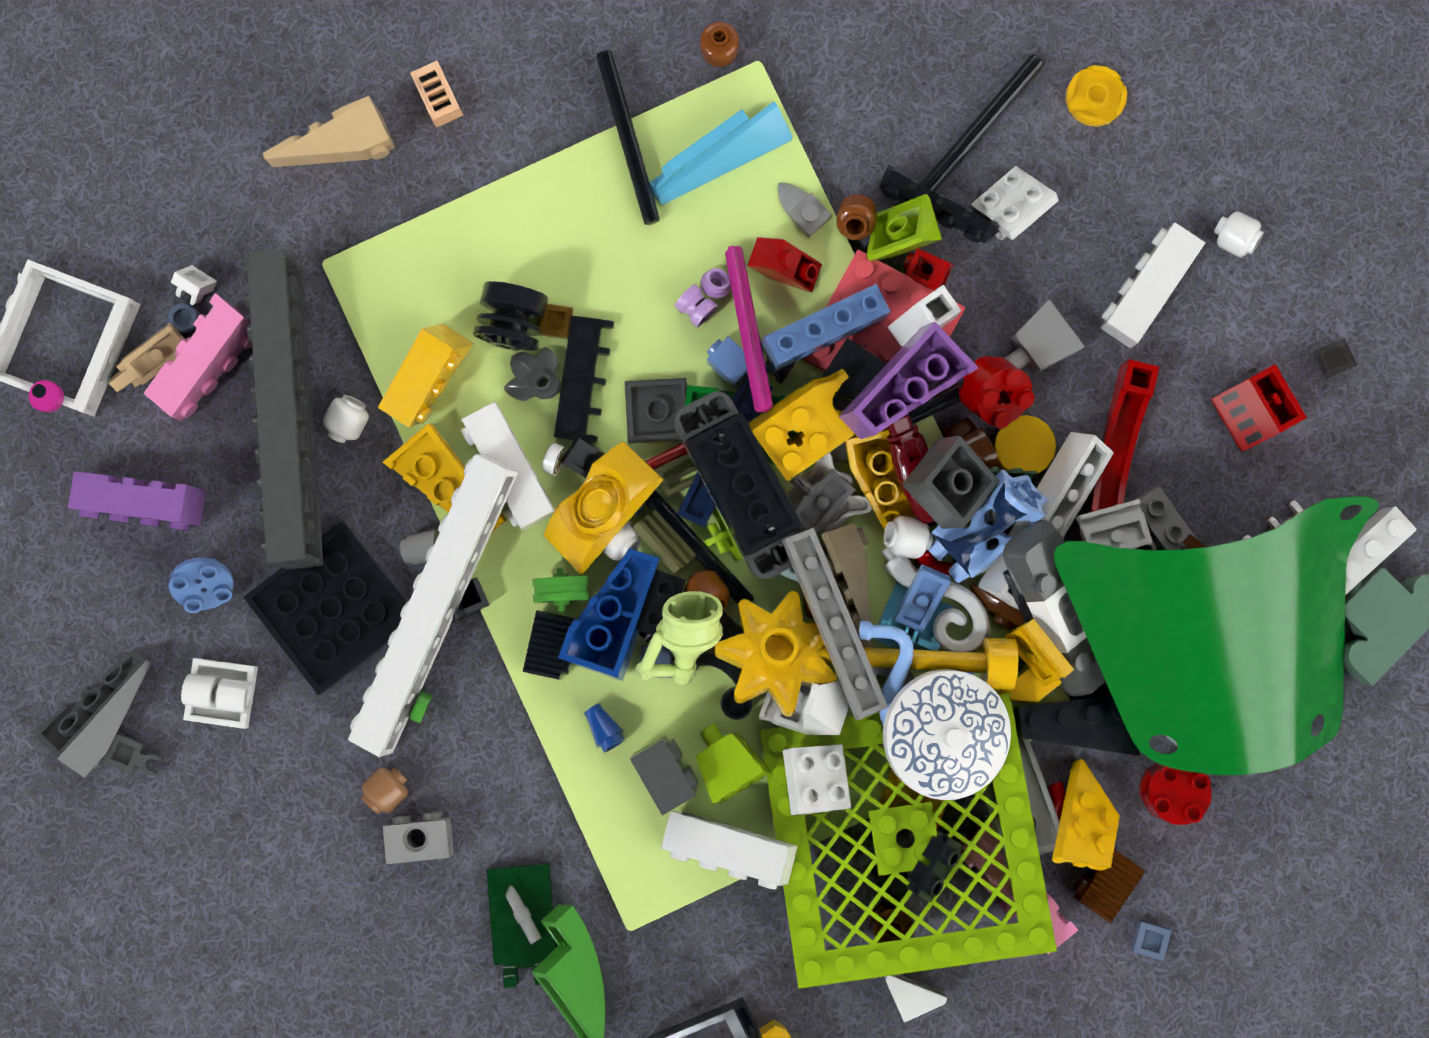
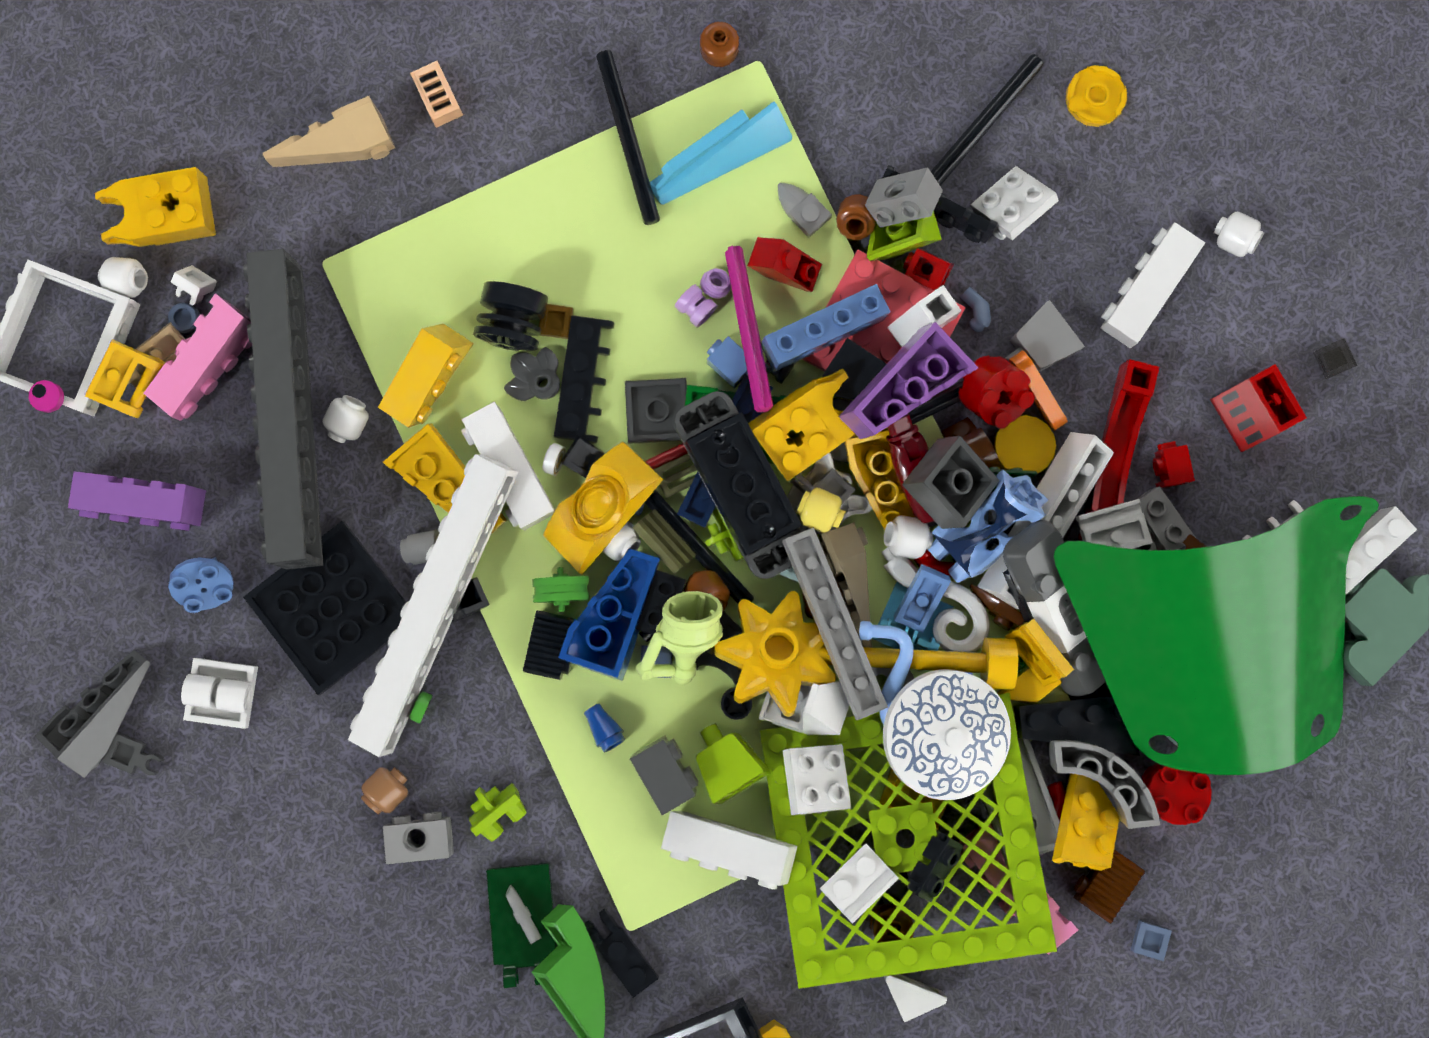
(115, 374): none -> yellow plate
(123, 276): none -> white head
(150, 204): none -> yellow brick
(491, 807): none -> lime hips
(622, 955): none -> black hinge
(820, 510): none -> light yellow head
(859, 883): none -> white plate
(904, 197): none -> light grey brick
(980, 308): none -> sand blue arm
(1043, 397): none -> orange beam
(1130, 794): none -> light grey brick
(1173, 465): none -> red brick

